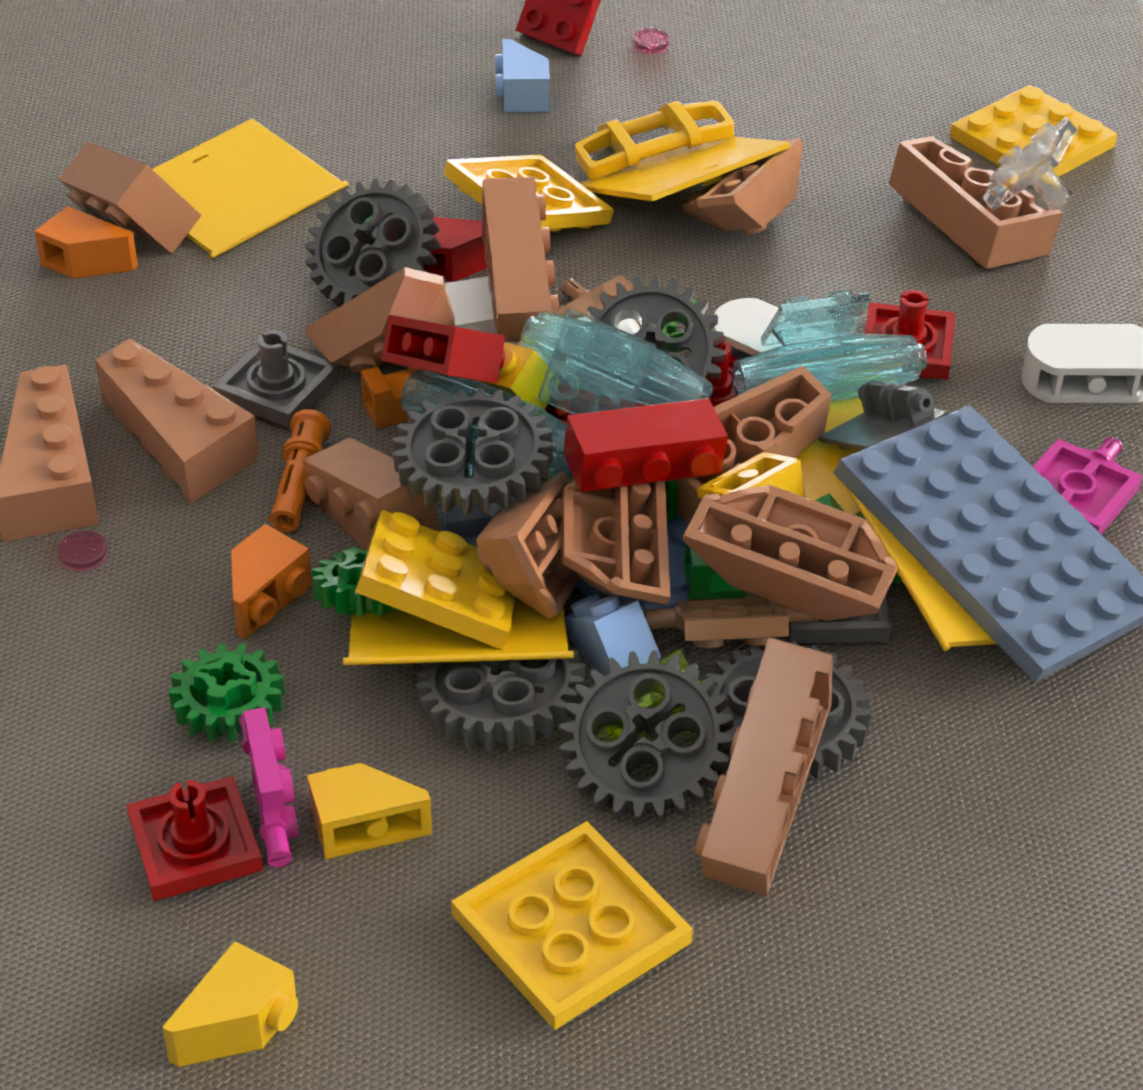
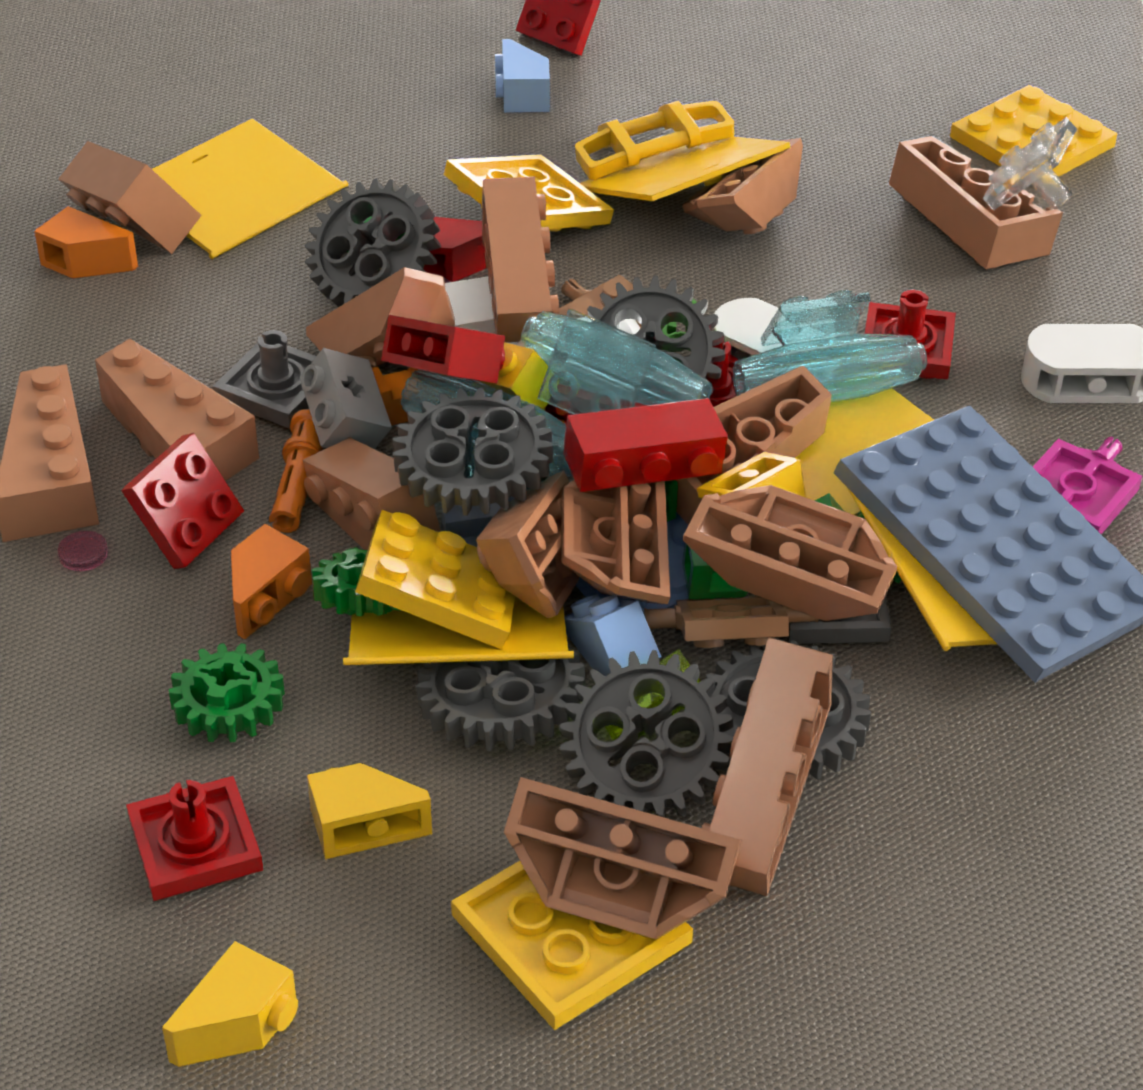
(183, 501): none -> red plate
(271, 785): dark pink plate -> none
(344, 399): none -> light grey brick
(617, 860): none -> nougat wedge
(651, 40): clear pink piece -> none
(887, 413): dark grey hinge -> none

